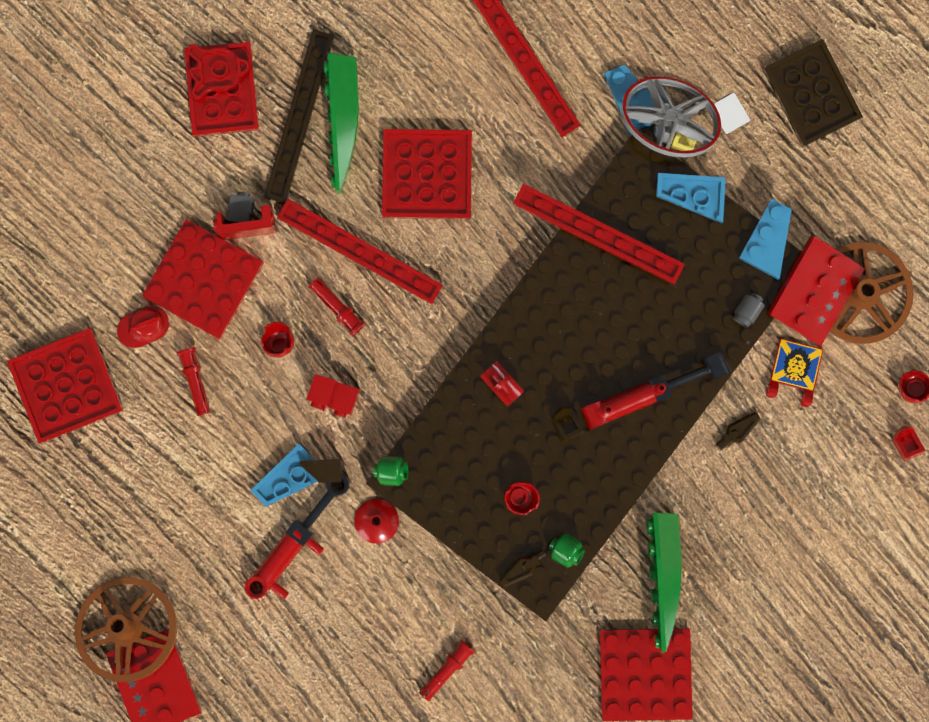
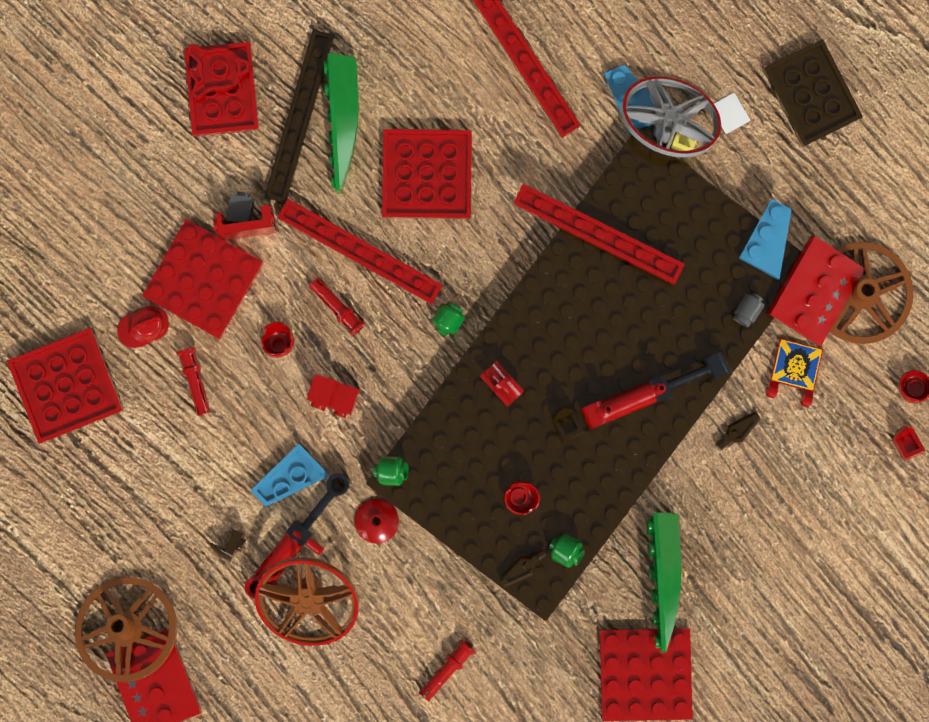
(235, 544): none -> dark brown plate
(307, 599): none -> dark orange wheel
(324, 470): dark brown slope -> none
(448, 318): none -> green head
(693, 192): dark azure wing -> none

